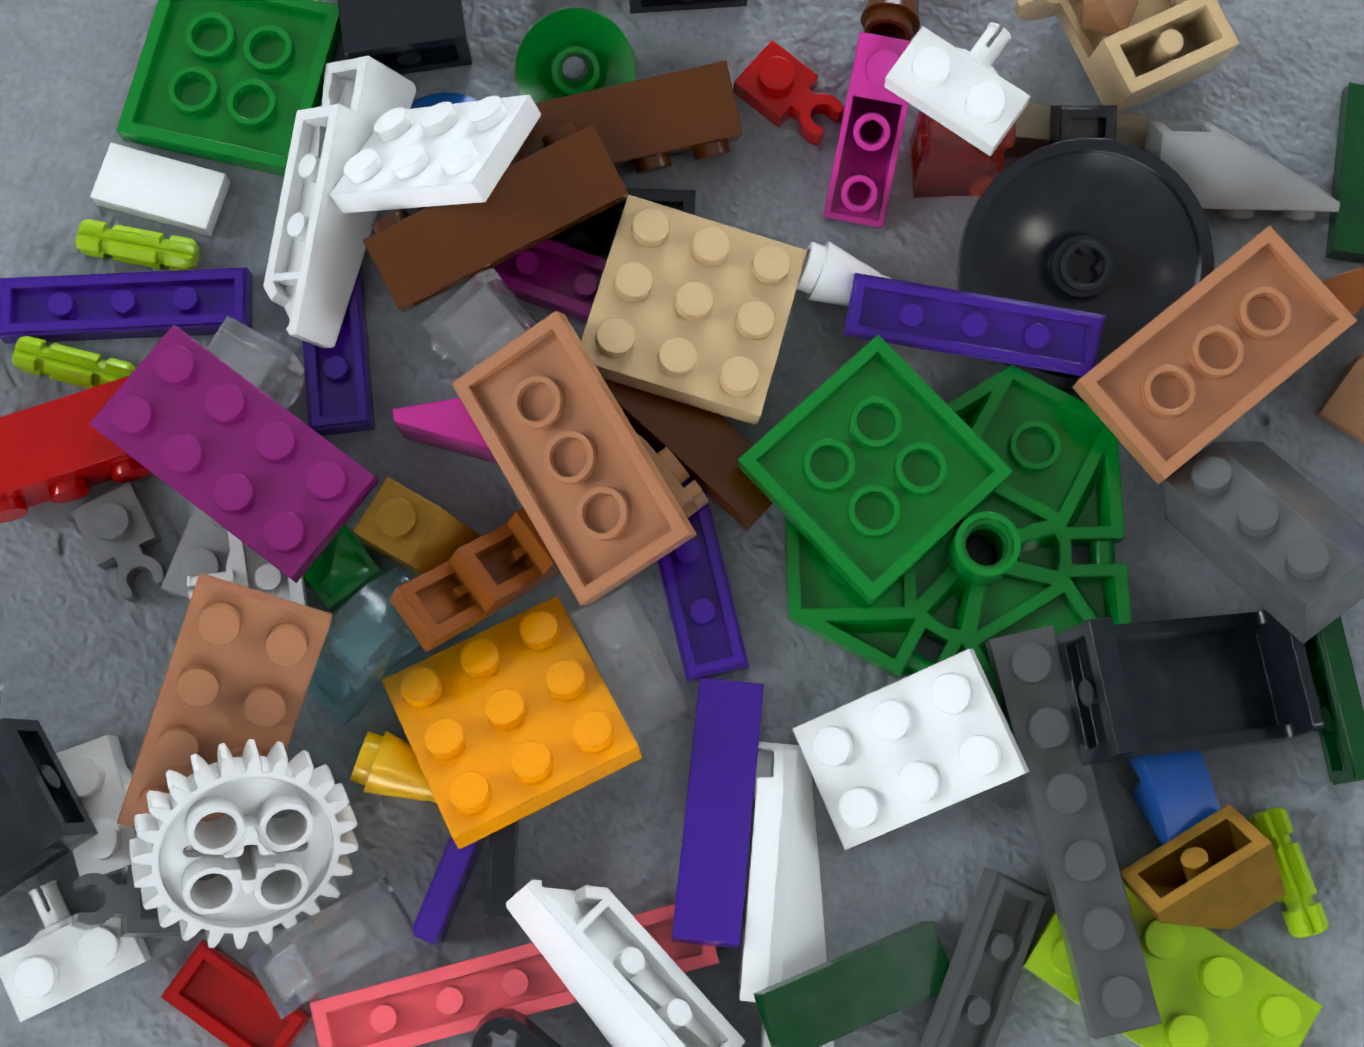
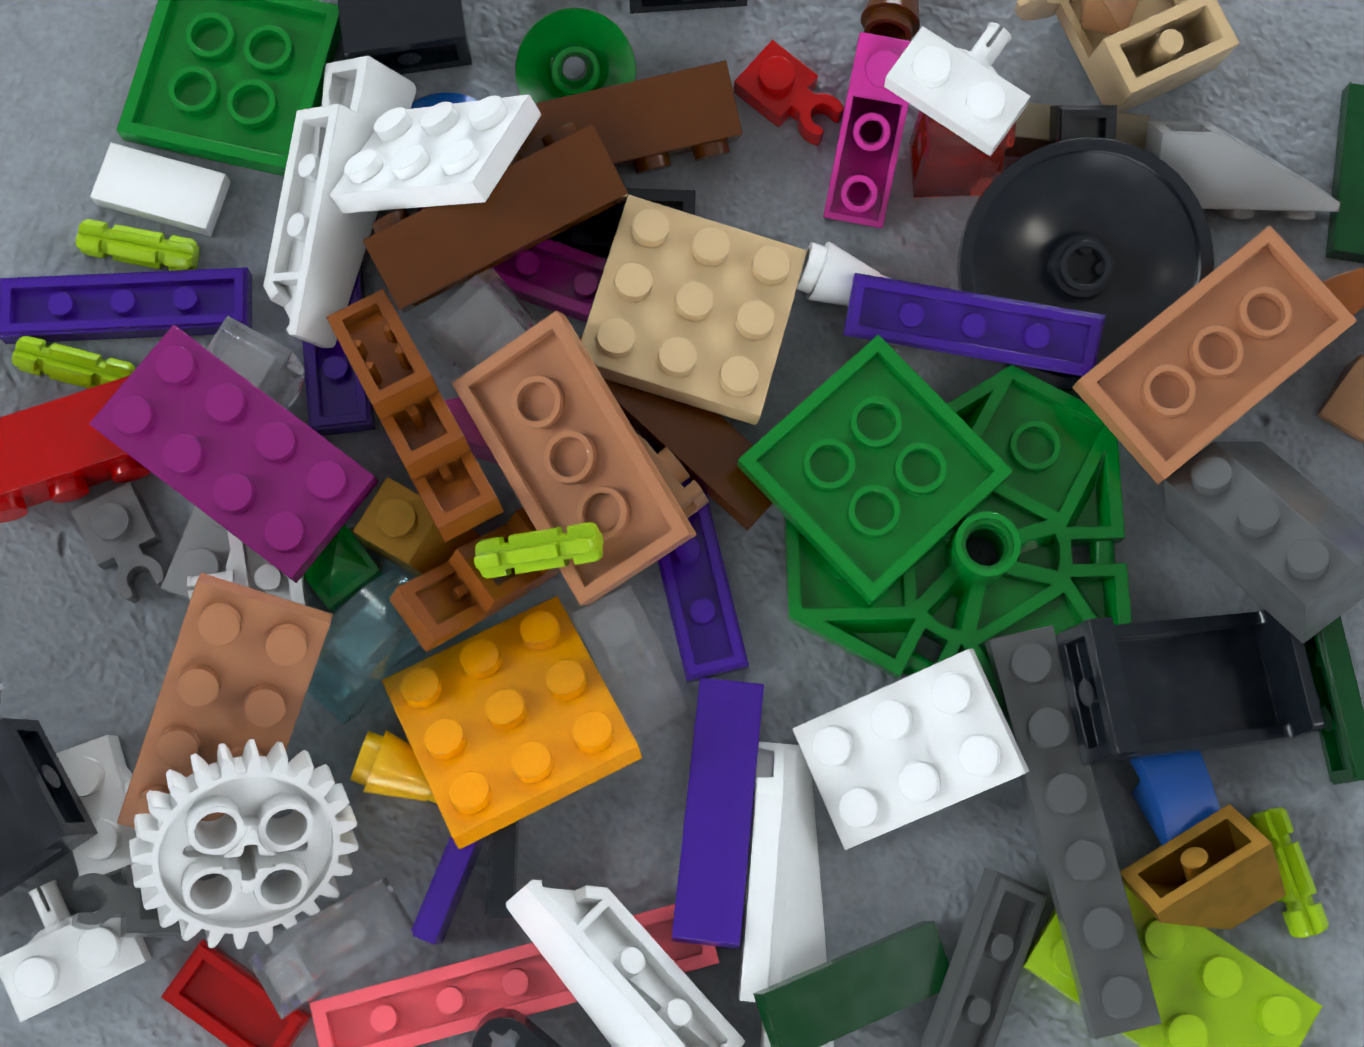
(415, 415): none -> dark orange slope
(539, 550): none -> lime axle

